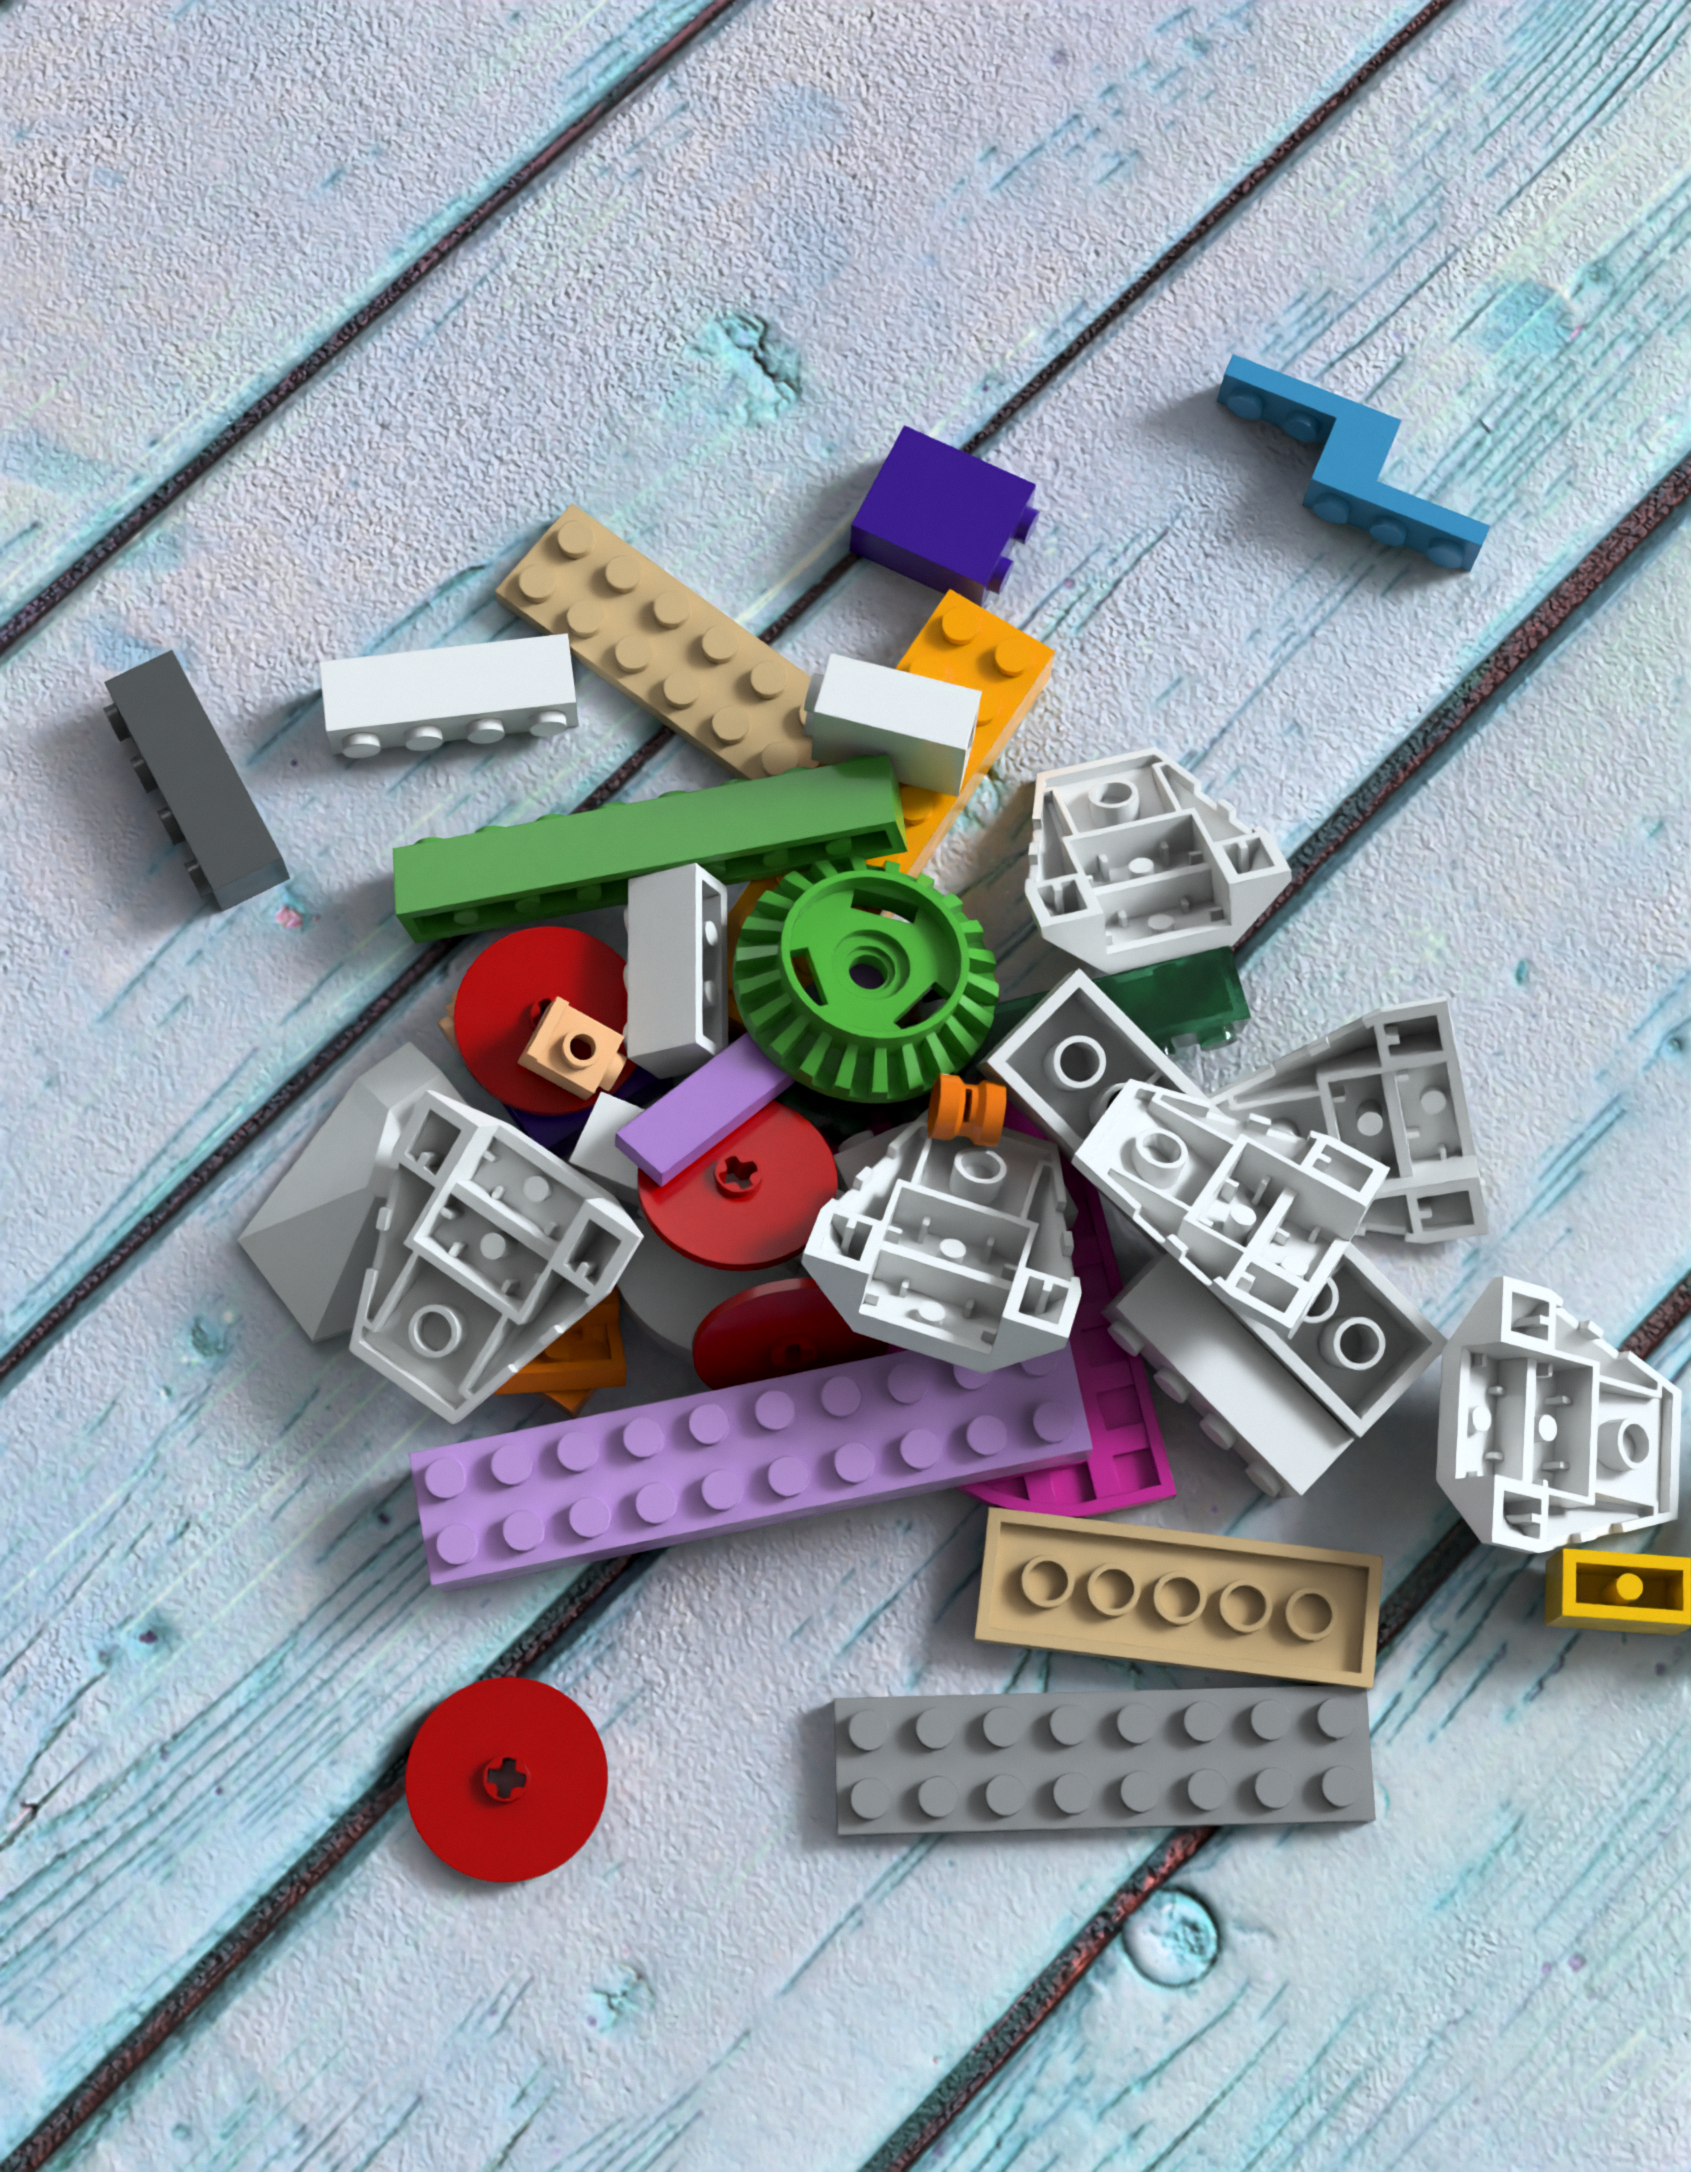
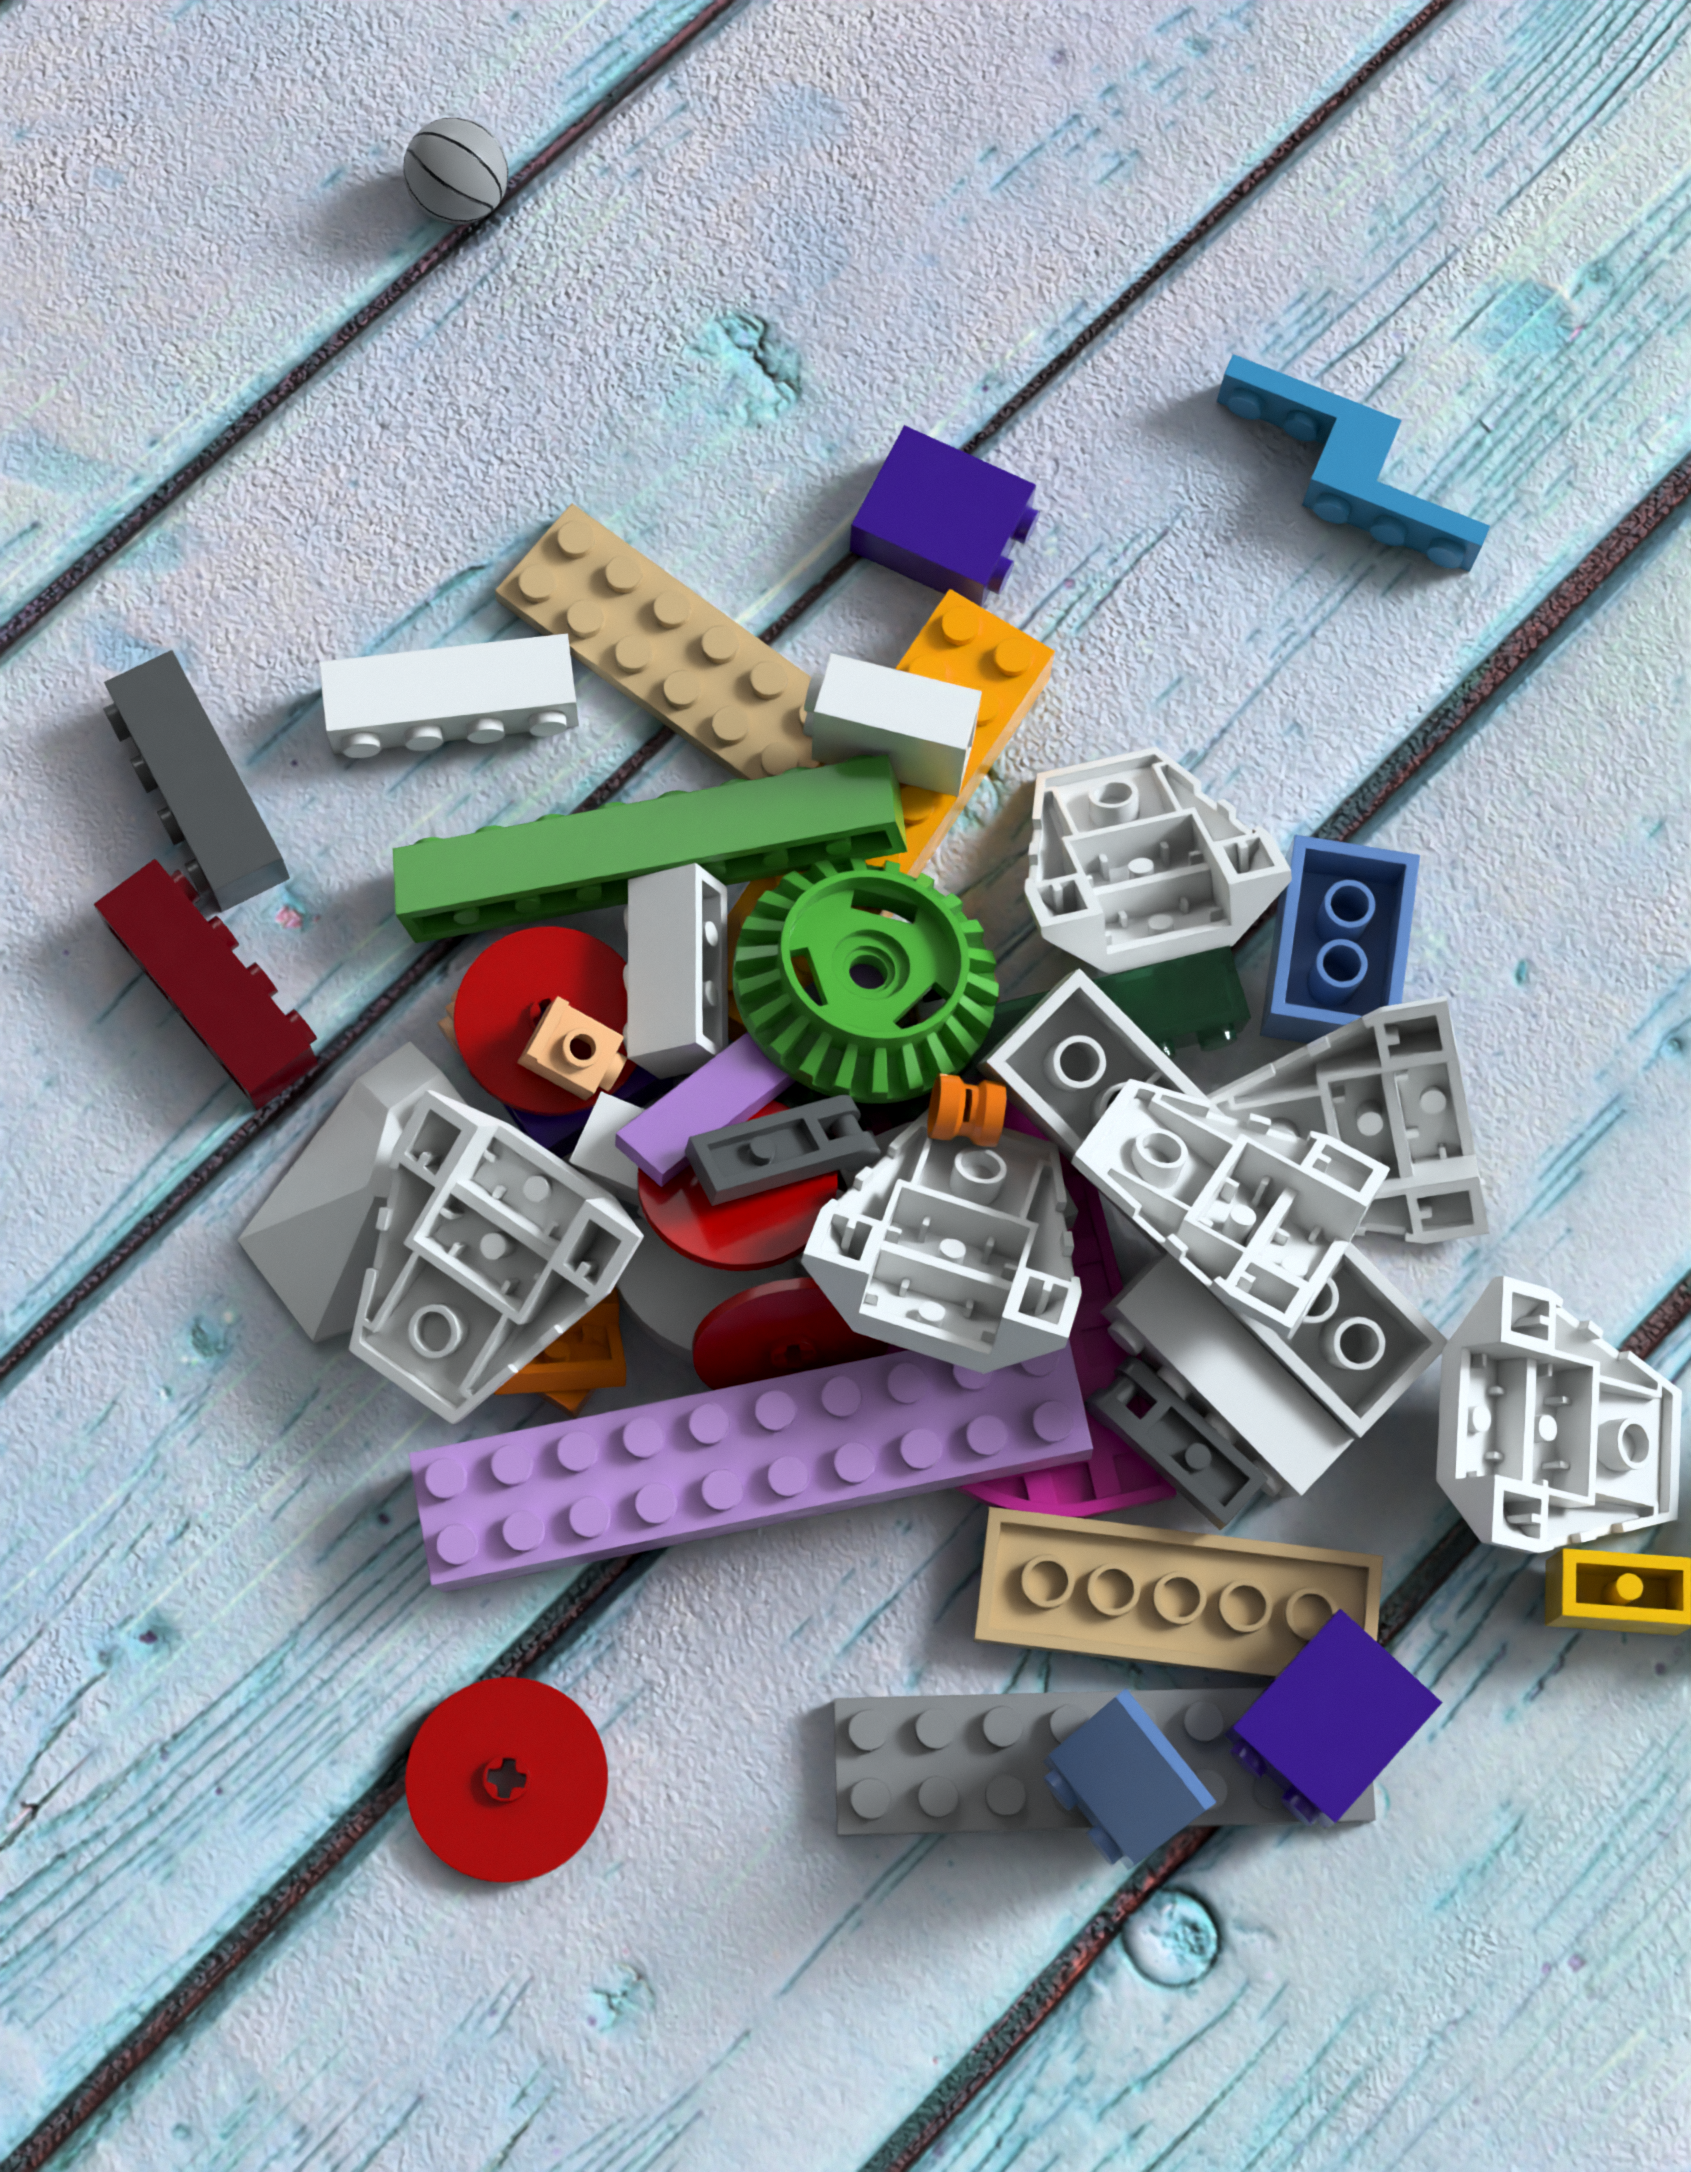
(207, 983): none -> dark red brick
(455, 170): none -> light grey piece
(780, 1149): none -> dark grey plate
(1125, 1782): none -> medium blue slope
(1177, 1442): none -> dark grey plate
(1331, 1721): none -> dark purple brick
(1338, 937): none -> medium blue brick

